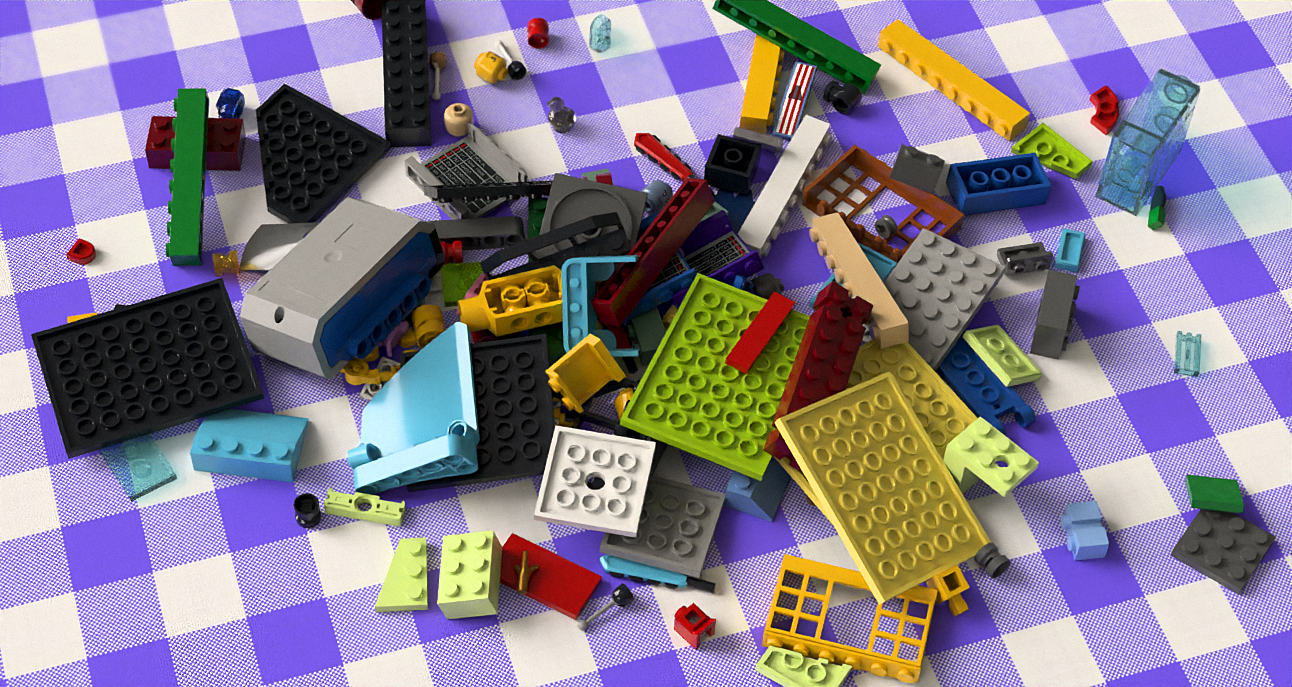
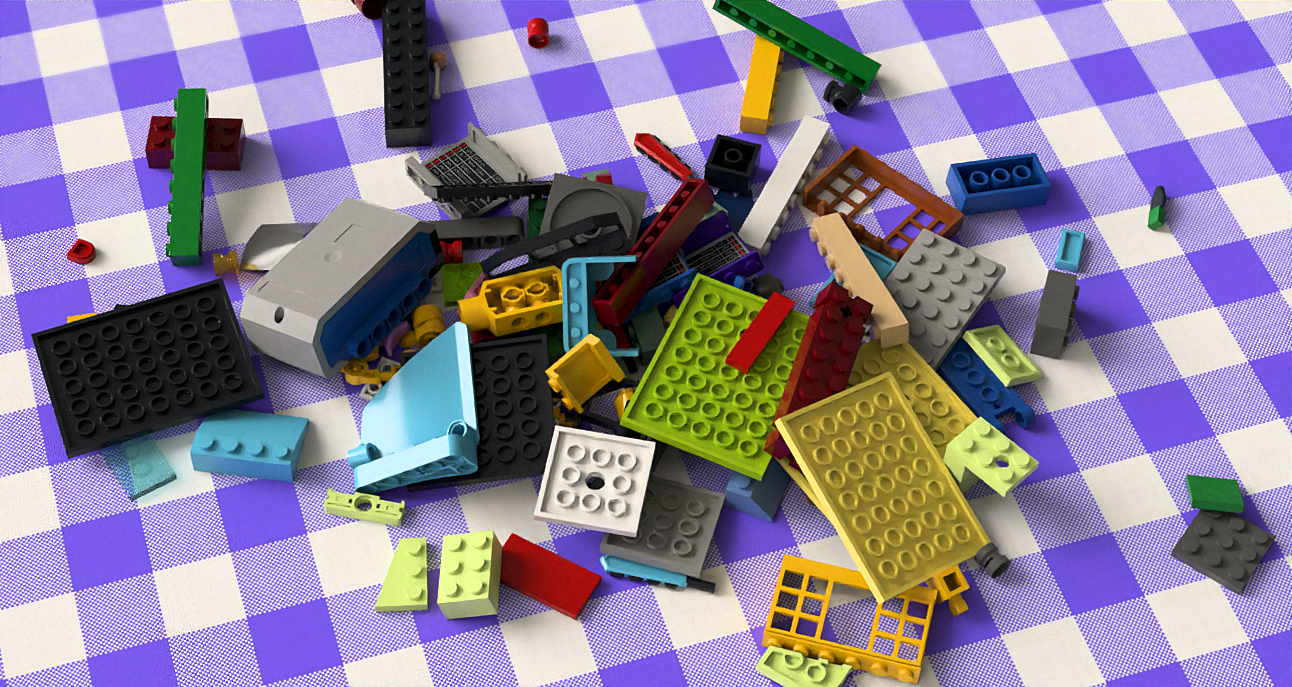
(230, 104): clear blue rock -> none
(307, 510): black wheel -> none
(310, 154): black plate -> none
(457, 119): tan head -> none
(491, 67): yellow head -> none
(514, 65): black hinge -> none
(524, 574): pearl gold bar -> none
(560, 116): clear smoke animal -> none
(600, 33): clear light blue plate -> none
(621, 597): hinge -> none
(658, 195): sand blue head -> none
(692, 623): red window -> none
(768, 142): flat silver slope -> none
(794, 100): slope -> none
(886, 226): dark grey bush -> none
(917, 168): dark grey slope -> none
(953, 80): yellow brick -> none
(1025, 258): flat silver bracket -> none
(1053, 151): lime wing -> none
(1084, 530): light blue brick -> none
(1106, 110): red tile -> none
(1148, 141): clear light blue brick -> none
(1188, 338): clear light blue tile -> none

